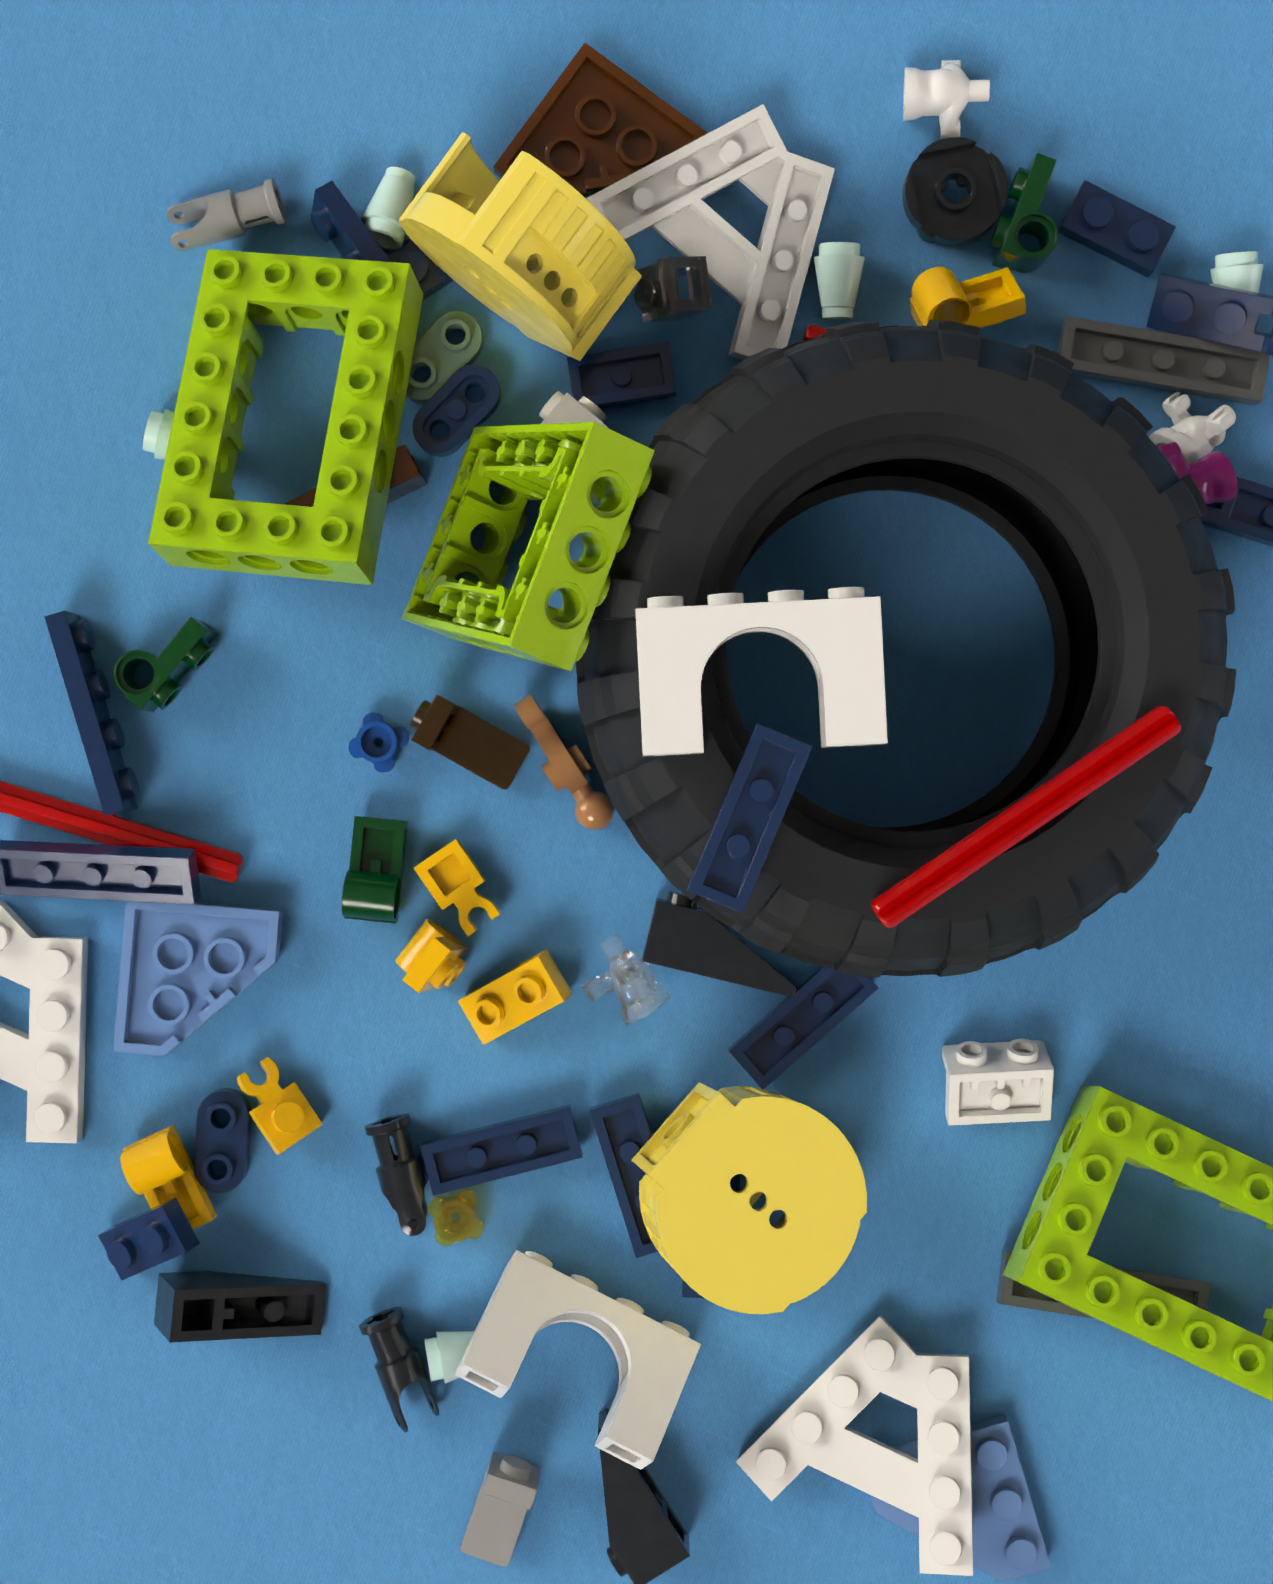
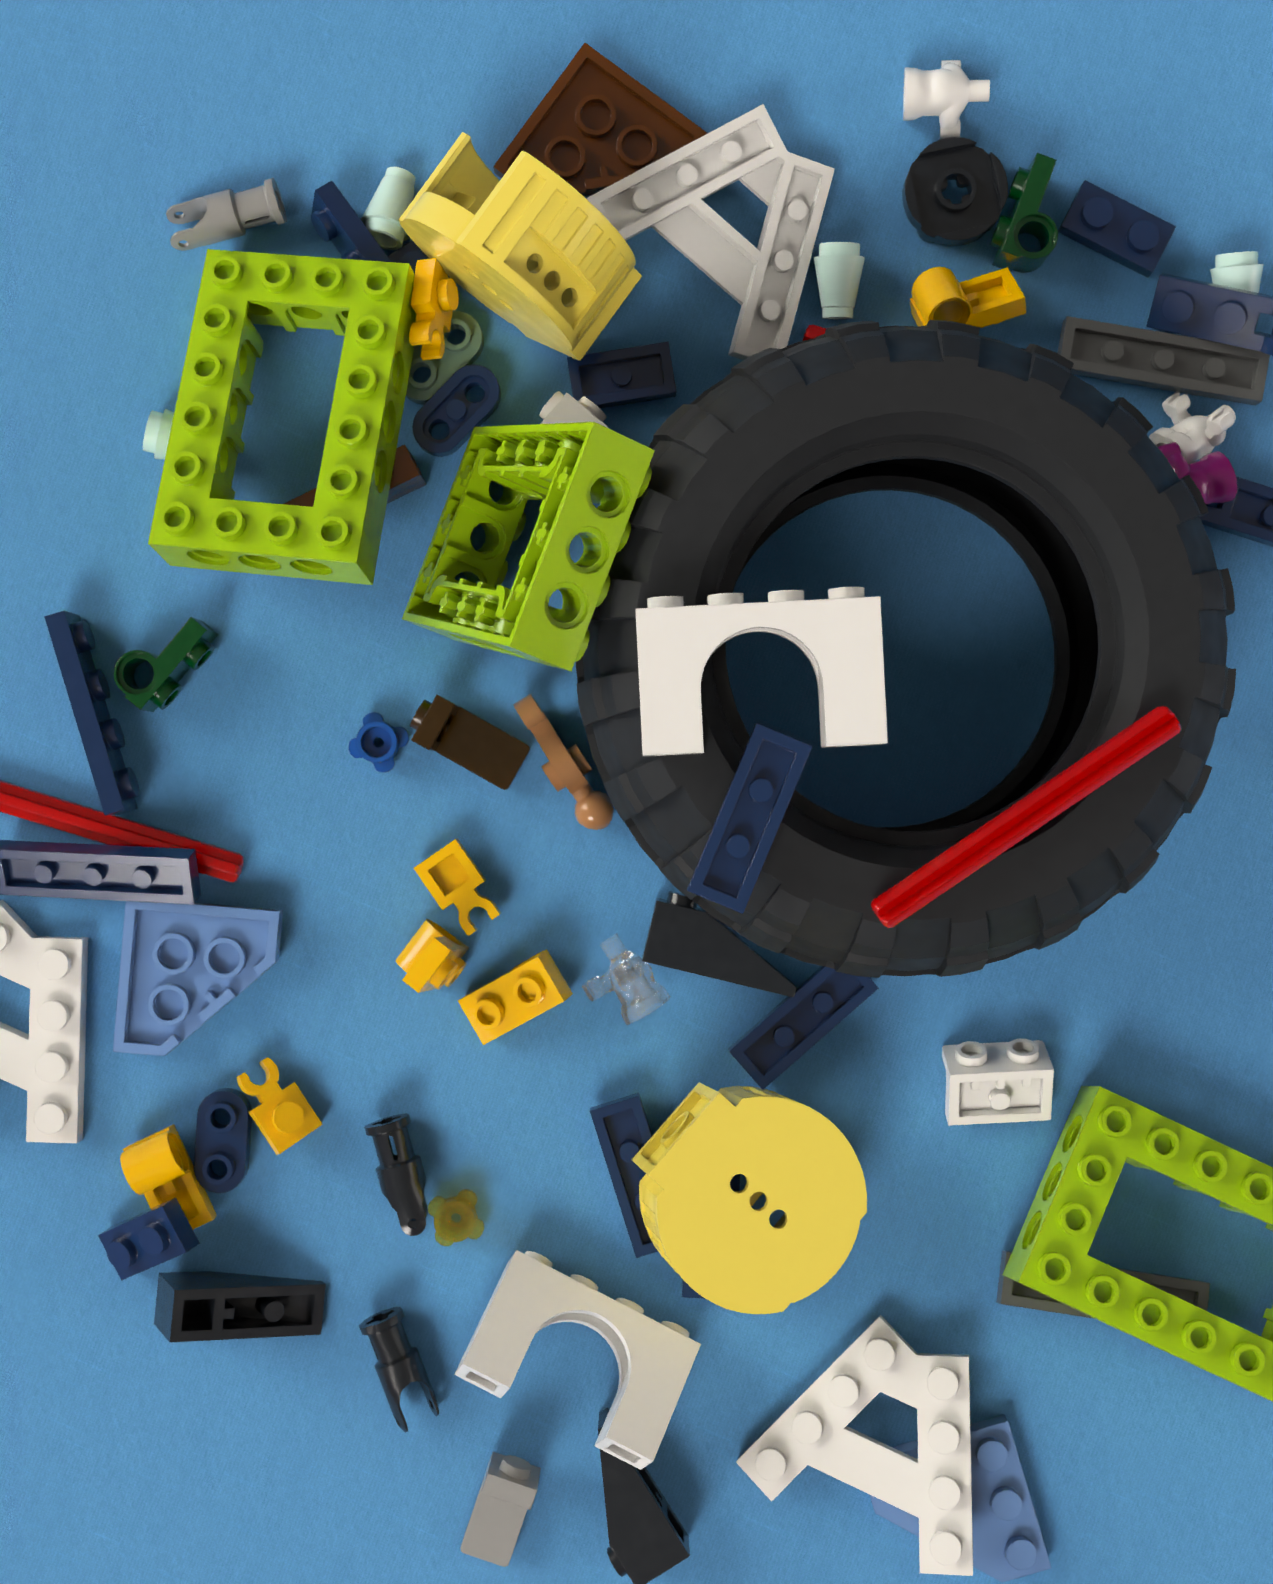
(375, 870): dark green plate -> none
(434, 301): none -> yellow plate
(446, 1353): light aqua cone -> none
(501, 1150): dark blue plate -> none
(659, 291): clear smoke brick -> none

